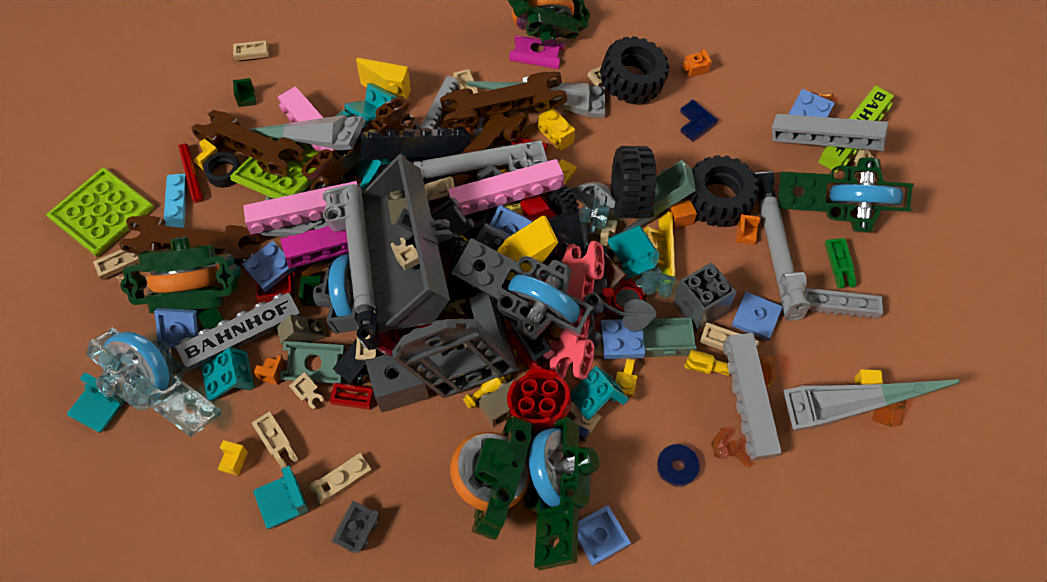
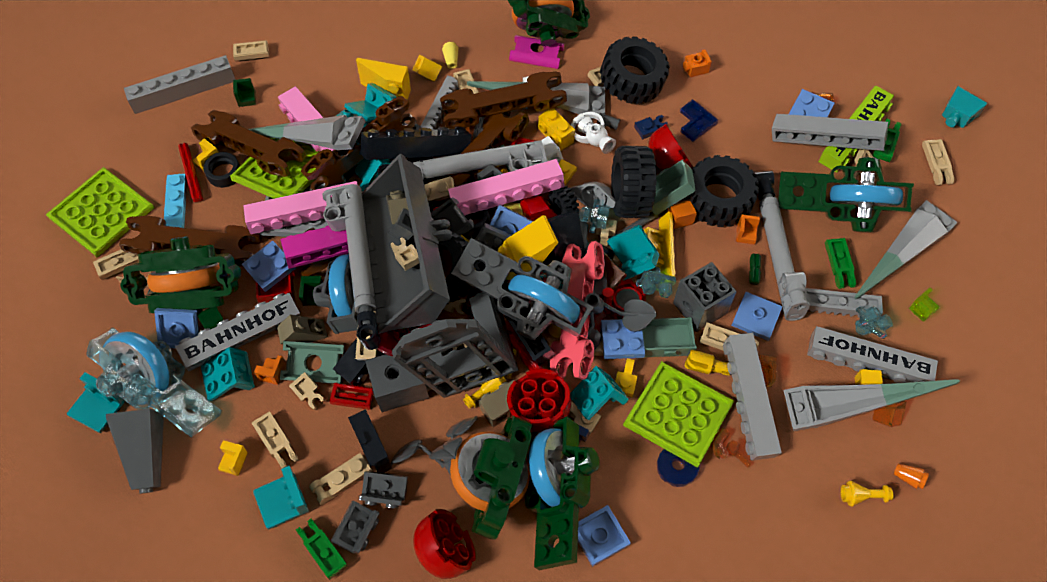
(139, 446): none -> dark grey slope
(179, 84): none -> light grey brick
(322, 551): none -> green hinge
(370, 441): none -> black container
(384, 489): none -> dark grey bracket
(427, 68): none -> yellow panel
(435, 549): none -> red cylinder
(446, 451): none -> dark grey plant
(450, 53): none -> light yellow cone
(551, 149): none -> white panel
(595, 133): none -> white piece
(609, 121): none -> dark grey pin
(647, 126): none -> dark blue plate
(666, 149): none -> red cylinder
(678, 414): none -> lime tile
(755, 271): none -> dark green piece
(855, 493): none -> yellow piece
(864, 354): none -> light grey brick
(872, 322): none -> clear light blue hips
(890, 145): none -> green hinge
(912, 475): none -> orange cone
(921, 231): none -> light grey plate
(923, 306): none -> clear neon green panel
(938, 161): none -> tan hinge
(962, 108): none -> teal torso

